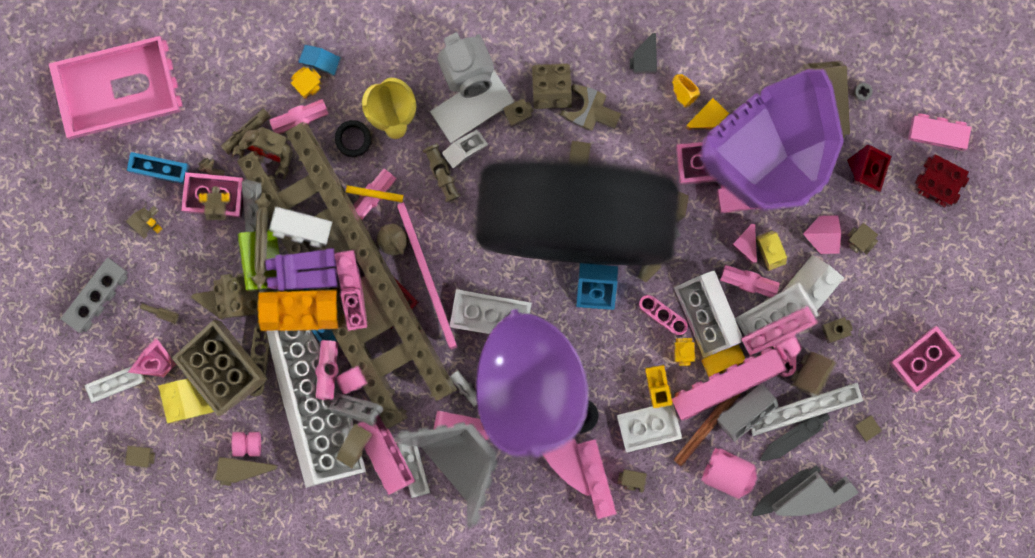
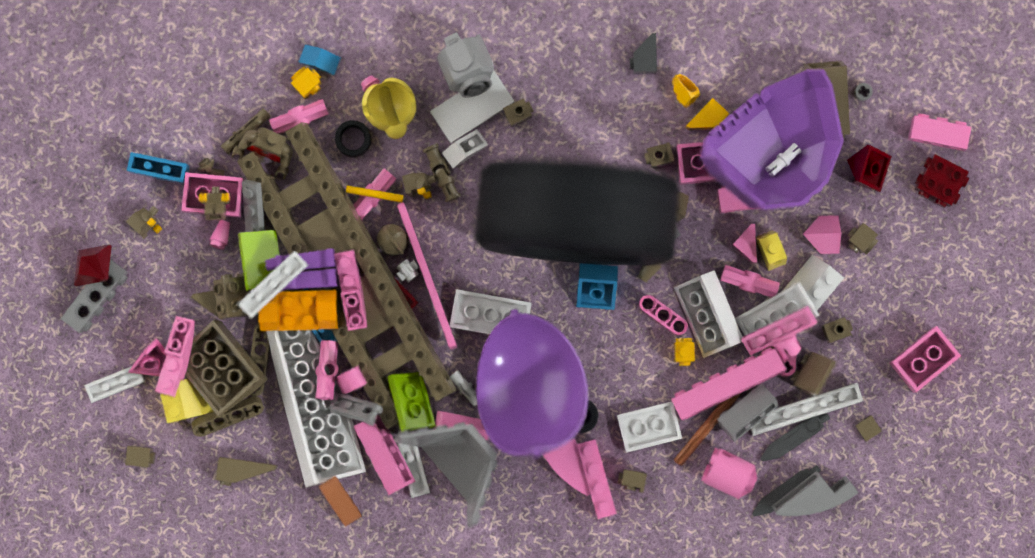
(87, 94): bright pink panel -> none
(92, 265): none -> dark red slope
(161, 313): dark tan axle -> none
(177, 358): none -> bright pink slope
(220, 236): none -> bright pink cone
(228, 418): none -> dark tan beam
(246, 444): bright pink wheel -> none
(261, 240): dark tan wheel -> none
(272, 284): none -> white tile
(300, 227): white brick -> none
(340, 501): none -> nougat beam
(353, 446): dark tan slope -> none
(368, 82): none -> bright pink plate
(407, 270): none -> white gear
(411, 401): none -> lime tile
(419, 184): none -> dark tan piece
(551, 86): dark tan bracket -> none
(579, 151): dark tan brick -> none
(592, 111): dark tan connector -> none
(658, 386): yellow brick -> none
(667, 155): none -> dark tan brick
(723, 359): yellow slope -> none
(783, 160): none -> white pin

